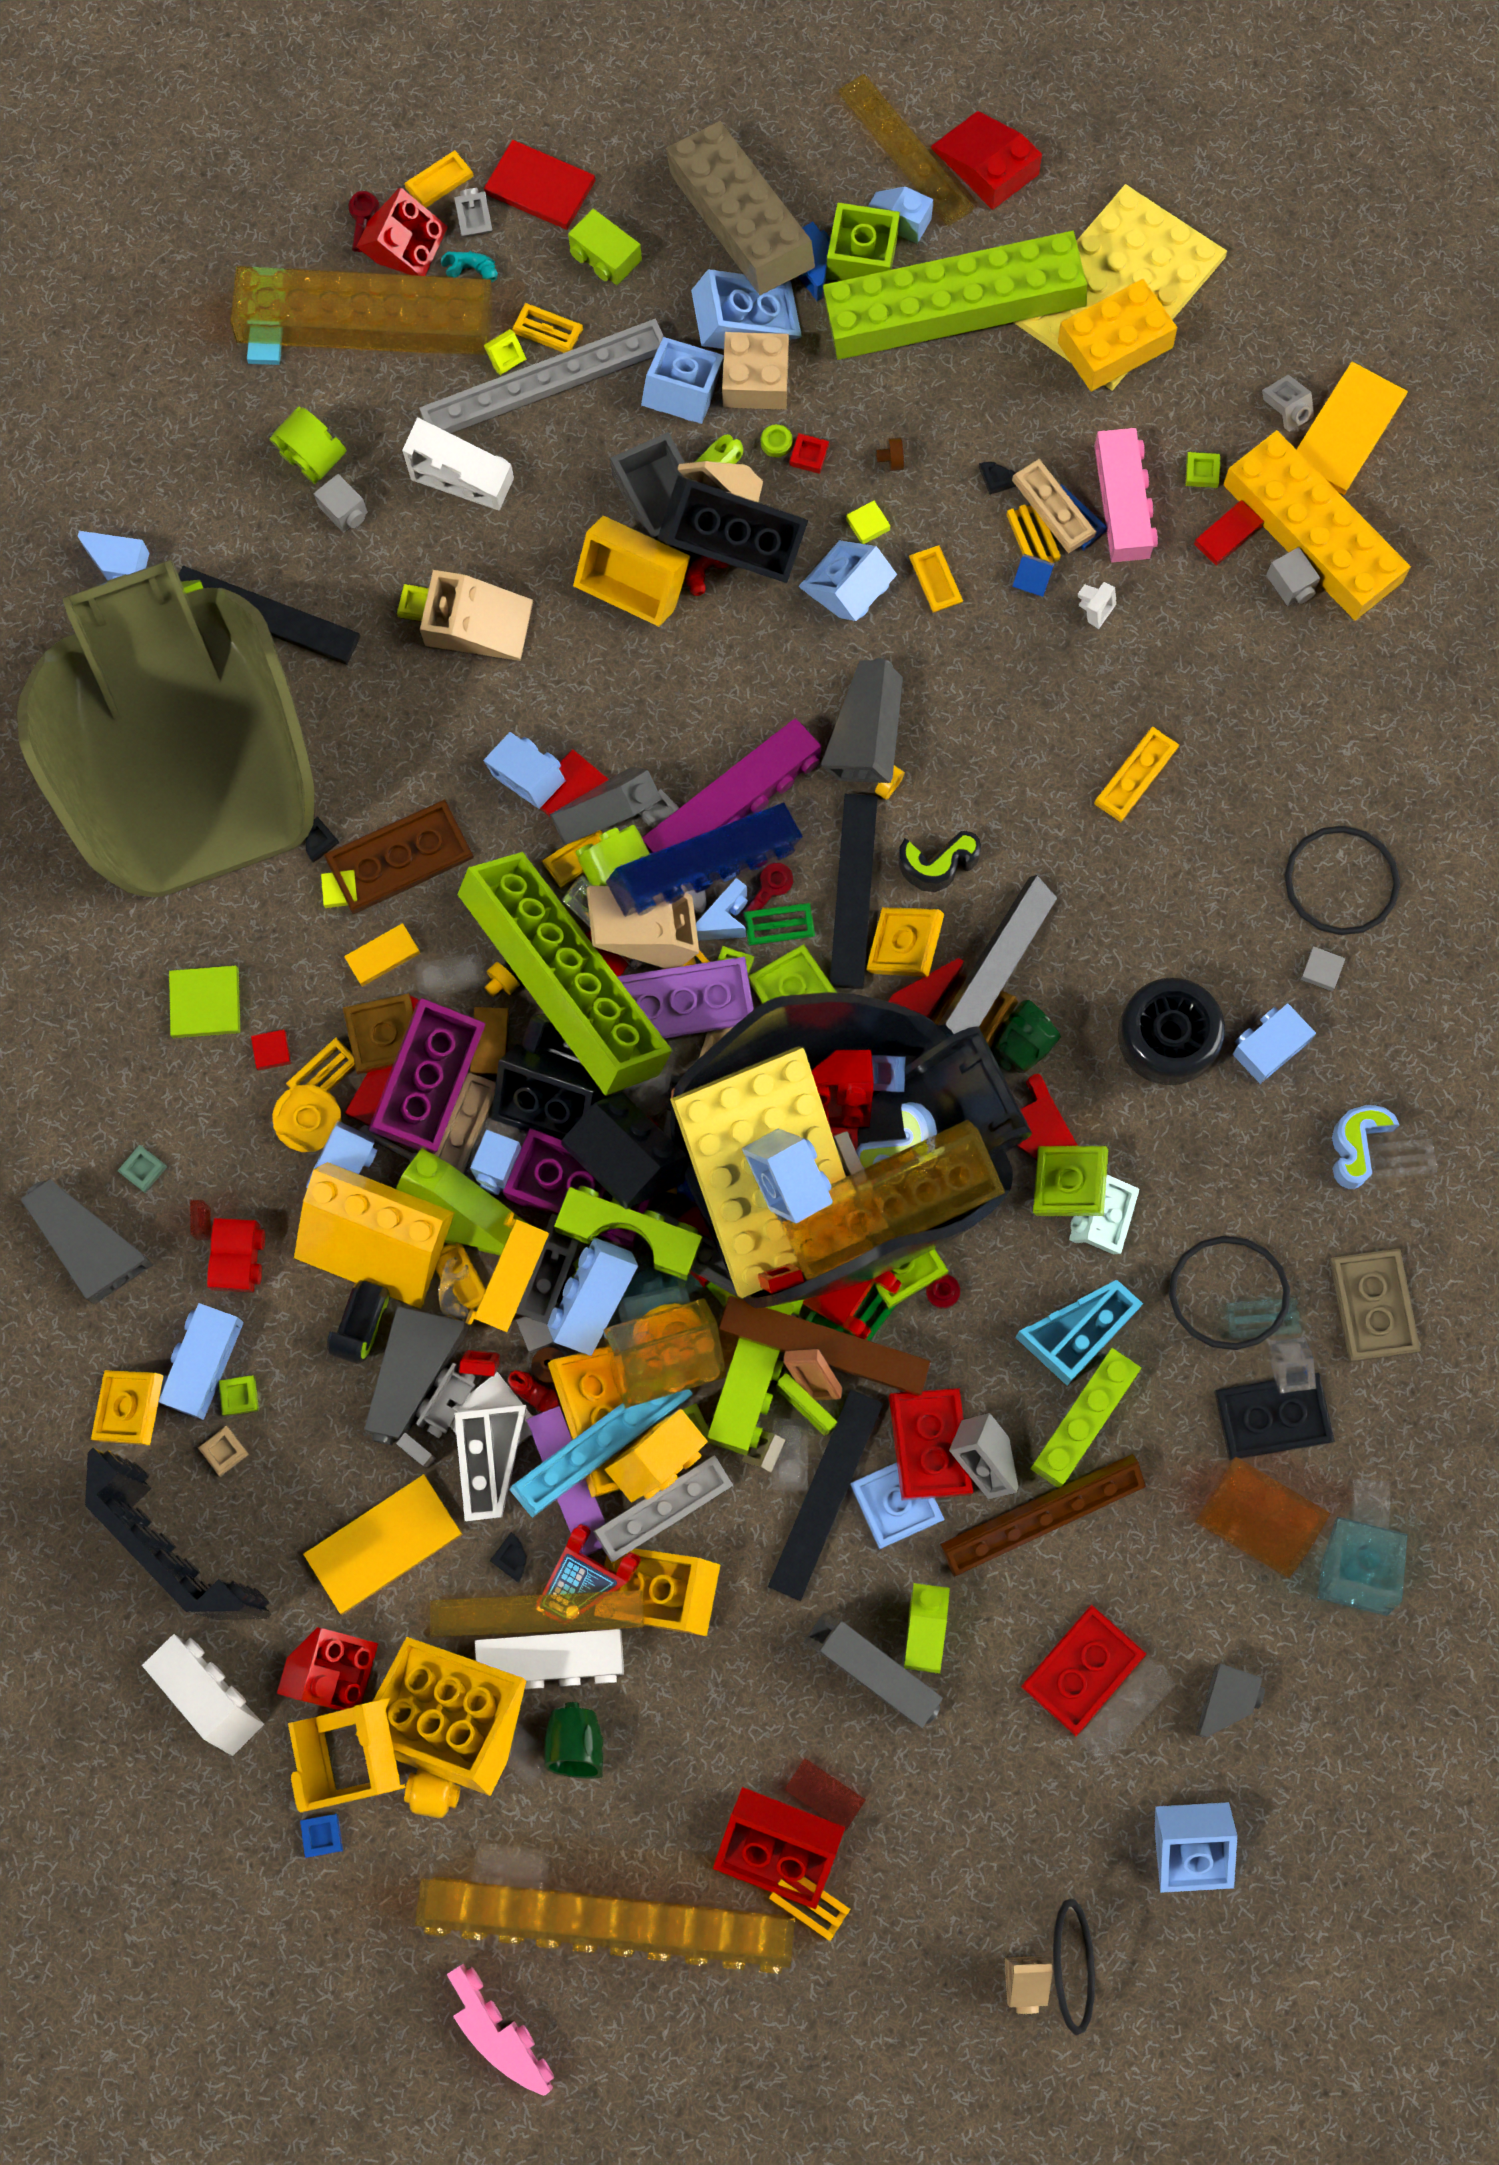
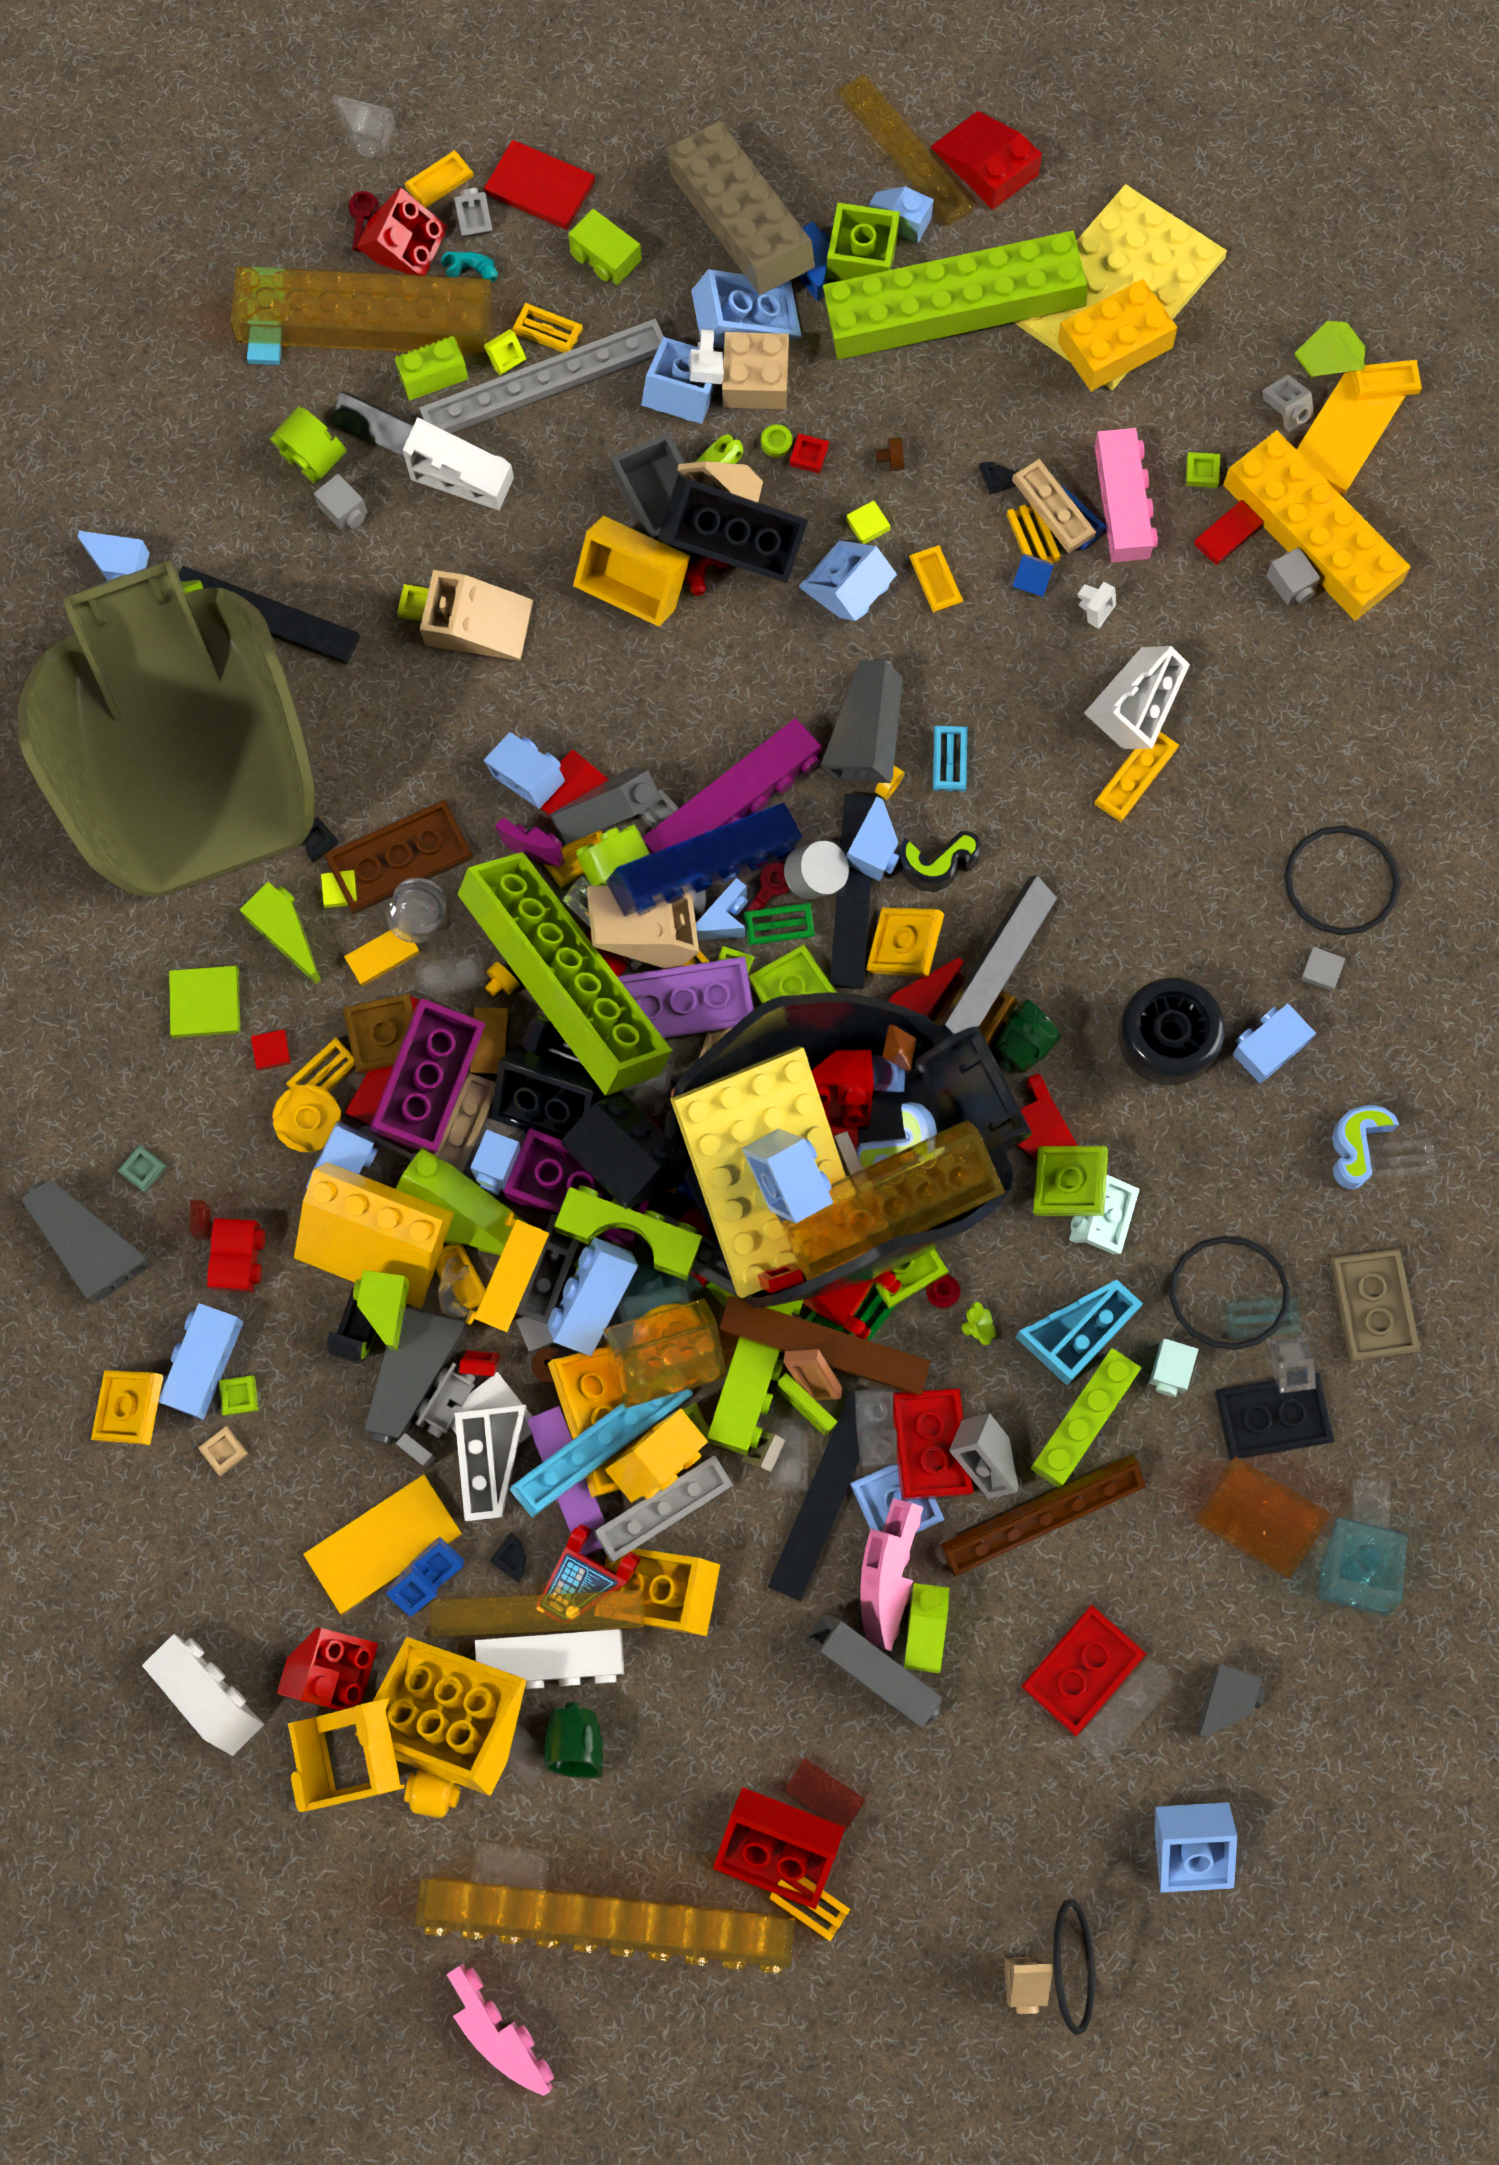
(111, 1493): black slope -> none
(278, 921): none -> lime slope
(321, 1835): blue tile -> none
(365, 124): none -> clear slope
(372, 422): none -> tile
(383, 1303): none -> lime slope
(416, 910): none -> clear piece
(423, 1576): none -> blue slope
(431, 368): none -> lime brick
(533, 1392): red piece -> none
(534, 844): none -> magenta slope
(705, 363): none -> white plate
(816, 870): none -> piece
(874, 844): none -> light blue slope
(875, 1427): none -> clear slope
(882, 1585): none -> bright pink slope
(899, 1047): none -> dark orange slope
(949, 784): none -> medium azure tile
(979, 1324): none -> lime plant
(1140, 697): none -> white wedge
(1173, 1367): none -> light aqua brick
(1332, 350): none -> lime slope
(1387, 380): none -> yellow tile

